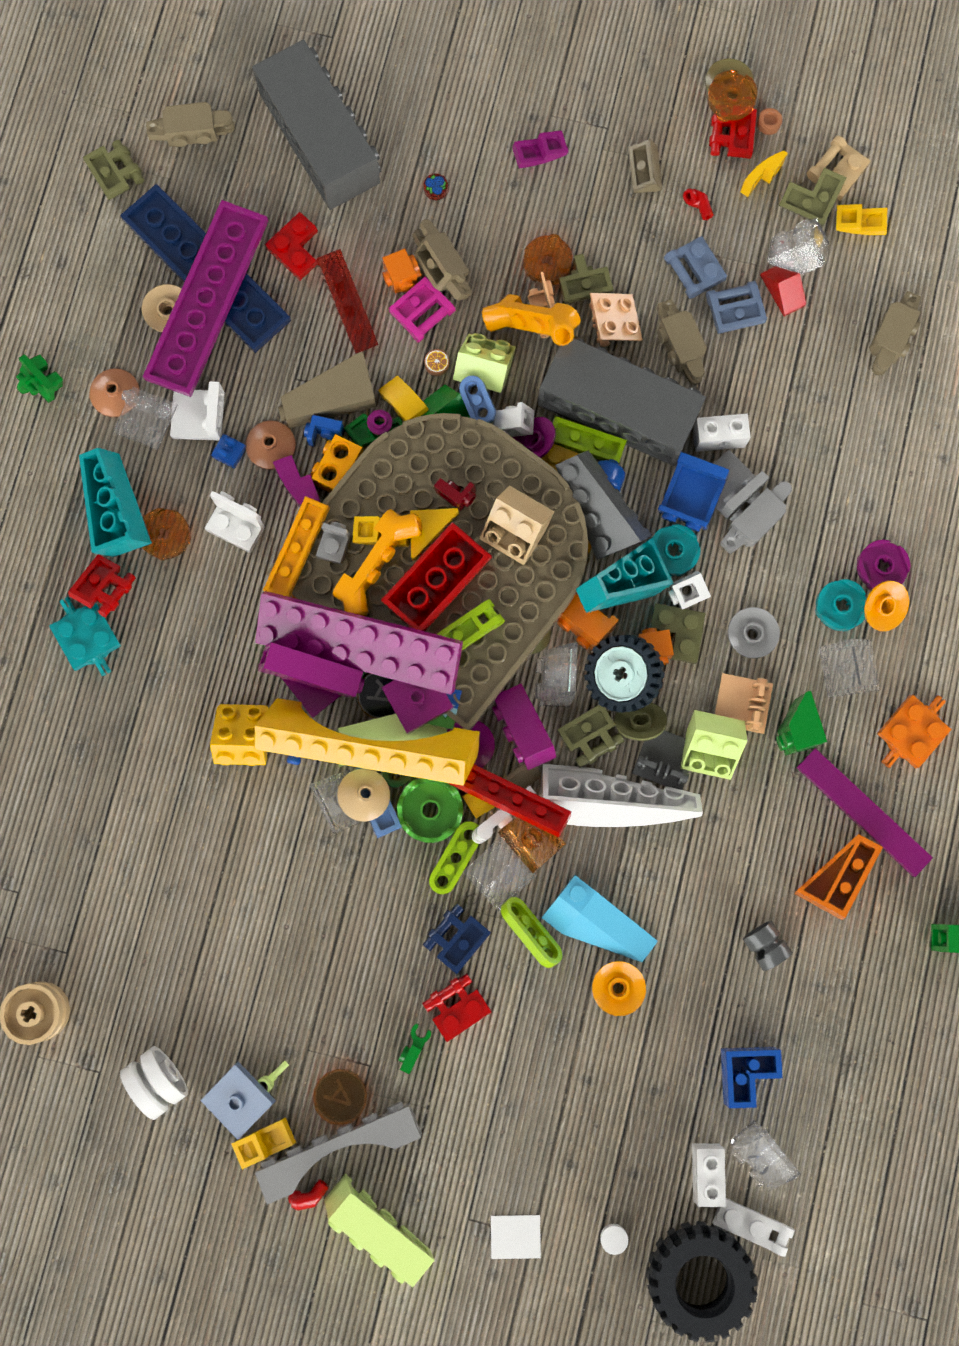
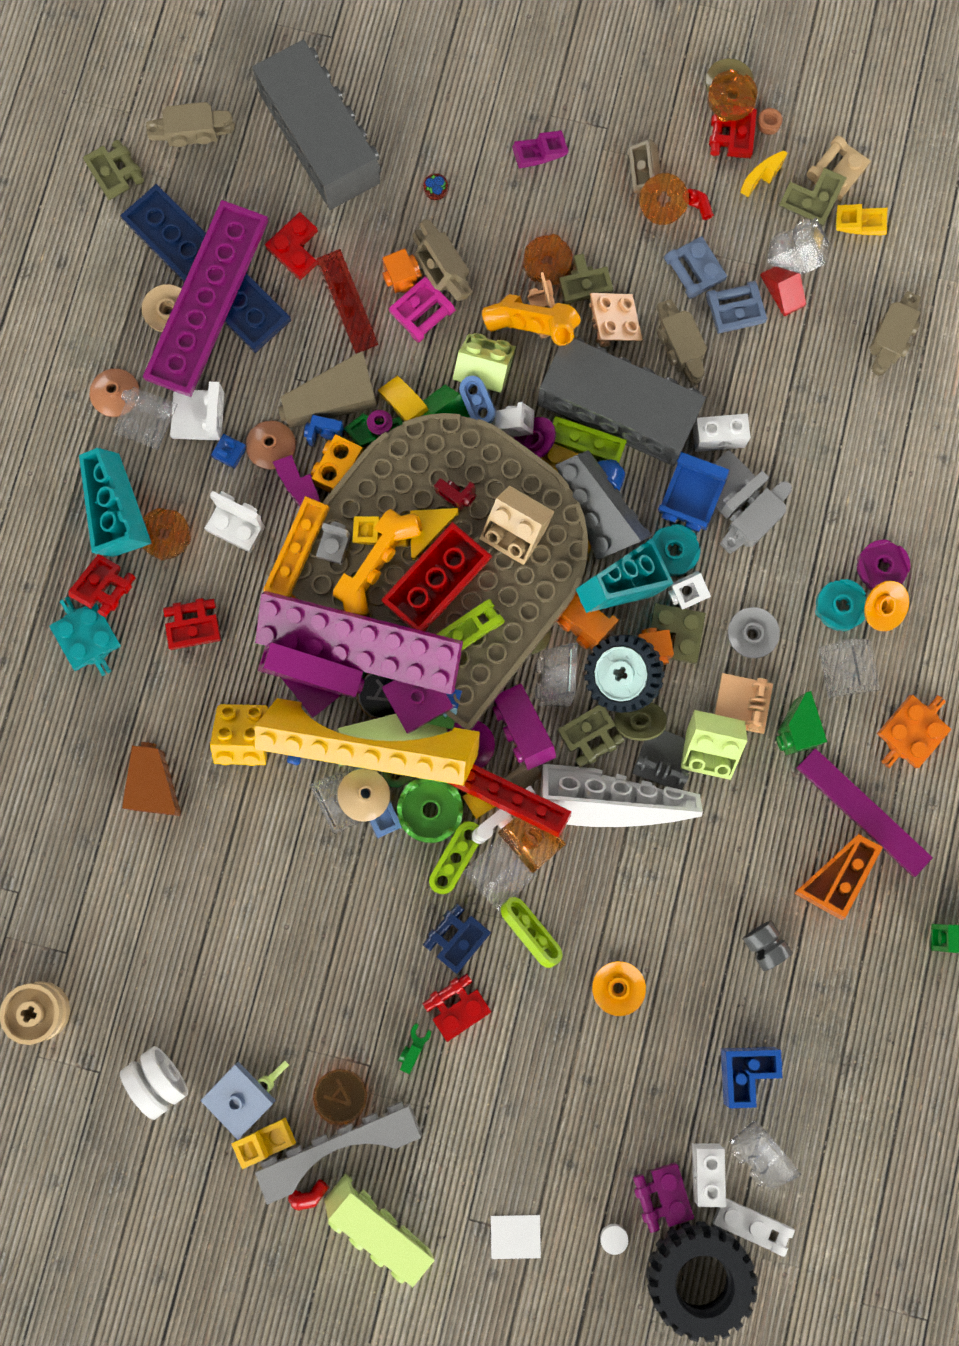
(34, 381): green hips -> none
(149, 782): none -> dark orange slope
(192, 631): none -> red plate
(436, 362): nougat tile -> none
(594, 920): medium azure wedge -> none
(671, 1193): none -> magenta plate
(672, 210): none -> clear orange plate

